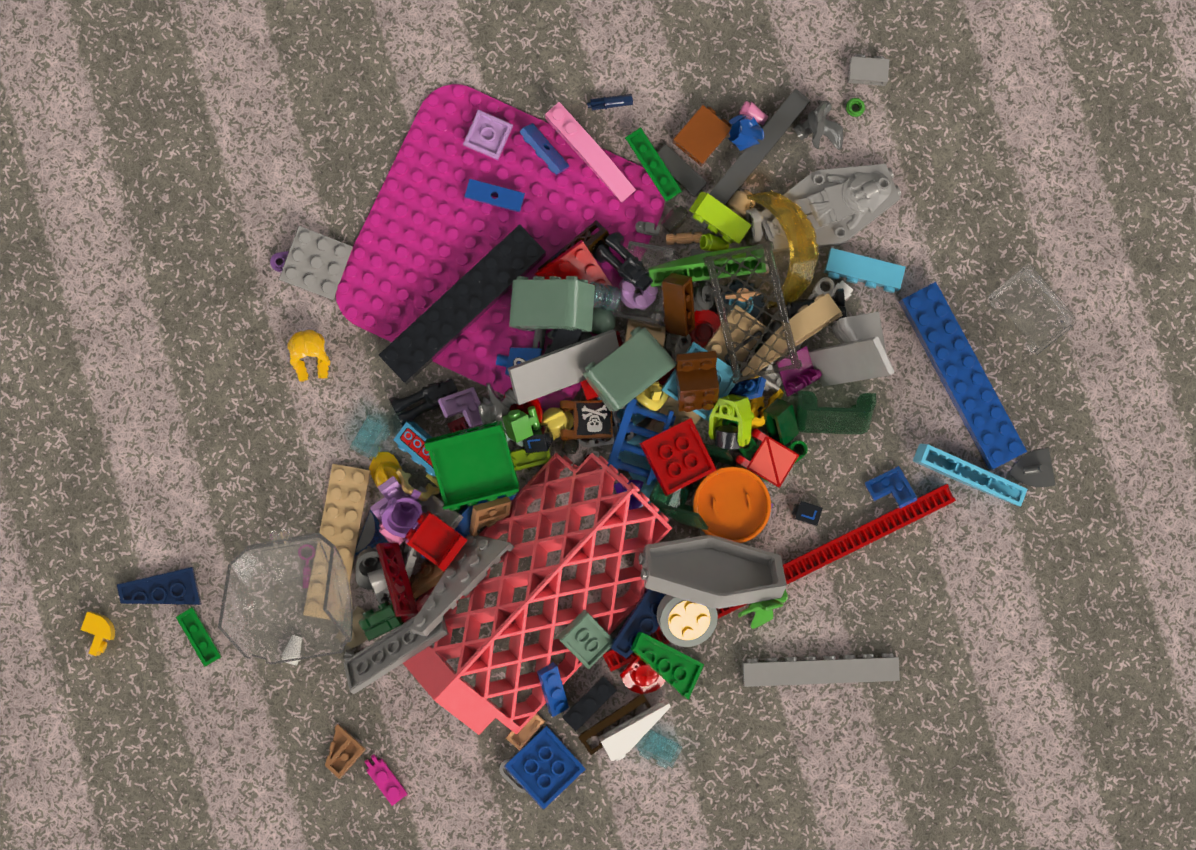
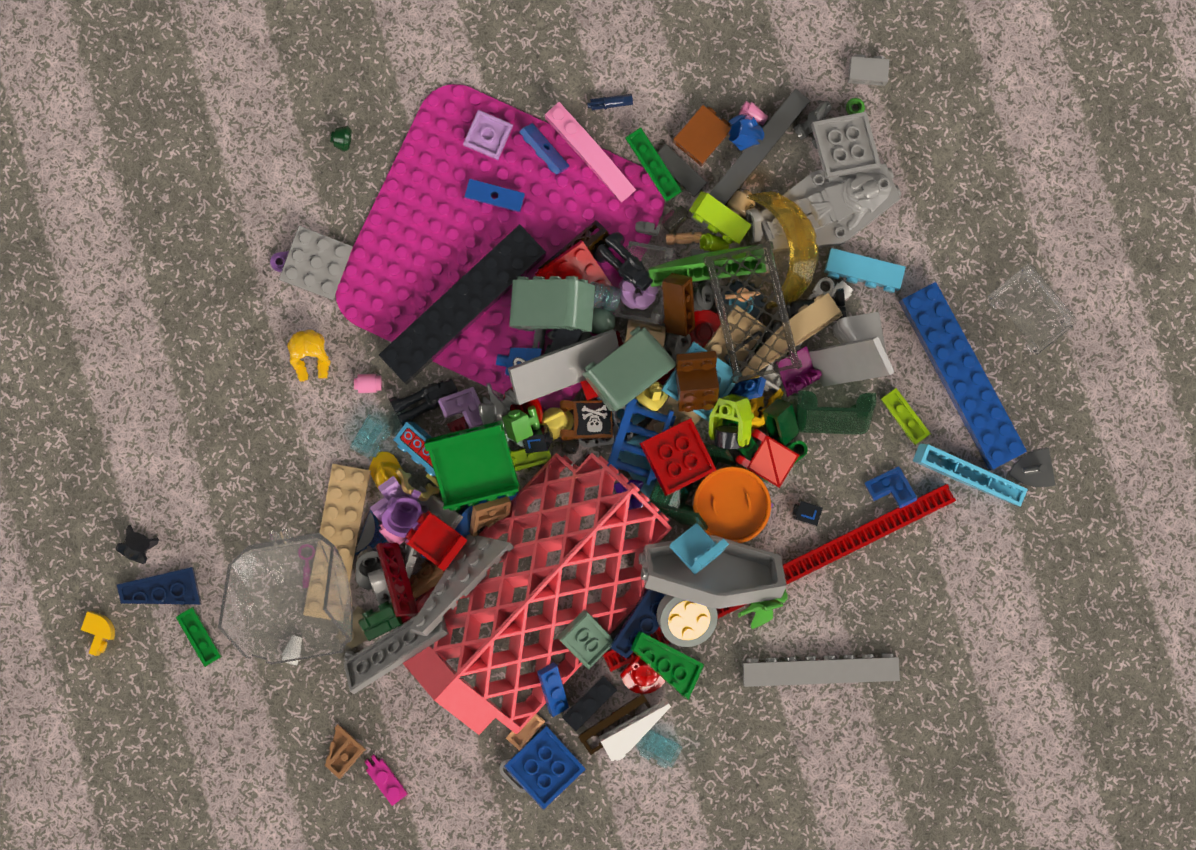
(135, 546): none -> black piece
(341, 138): none -> dark green cone
(368, 383): none -> bright pink brick
(697, 548): none -> medium azure bracket
(845, 145): none -> light grey plate
(905, 416): none -> lime plate

